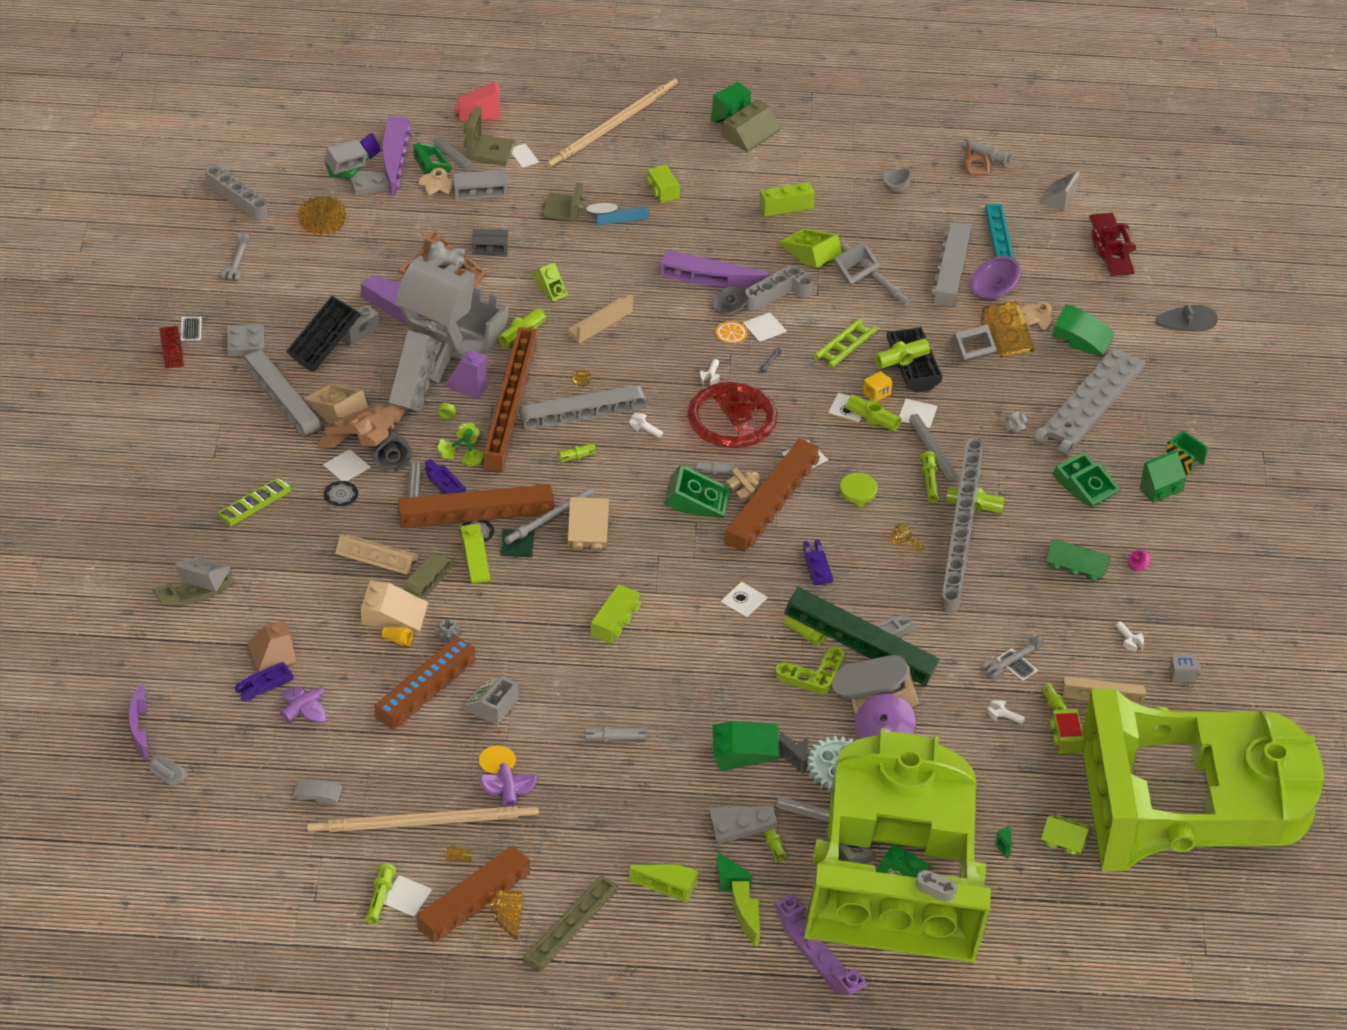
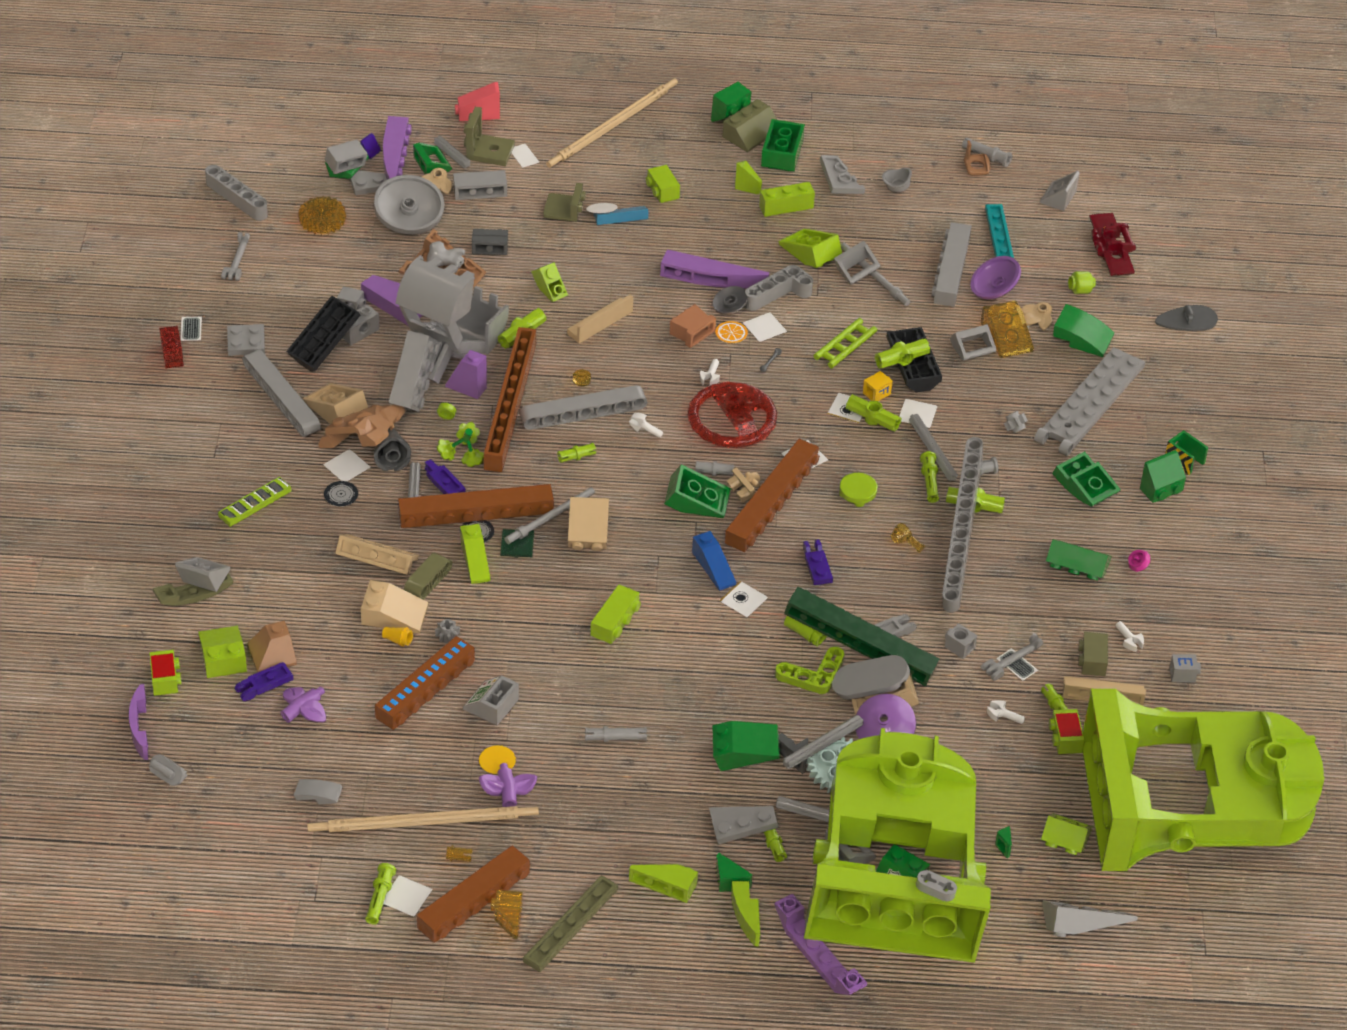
(163, 672): none -> brick
(223, 651): none -> lime slope
(352, 297): none -> light grey brick
(409, 204): none -> light grey dish
(692, 325): none -> nougat hips
(713, 561): none -> blue slope
(747, 179): none -> lime slope
(782, 145): none -> green brick
(822, 742): none -> light grey axle
(838, 177): none -> light grey wing
(960, 641): none -> light grey brick
(989, 466): none -> light grey bush
(1069, 919): none -> light grey wedge
(1081, 282): none -> lime head
(1094, 654): none -> olive brick

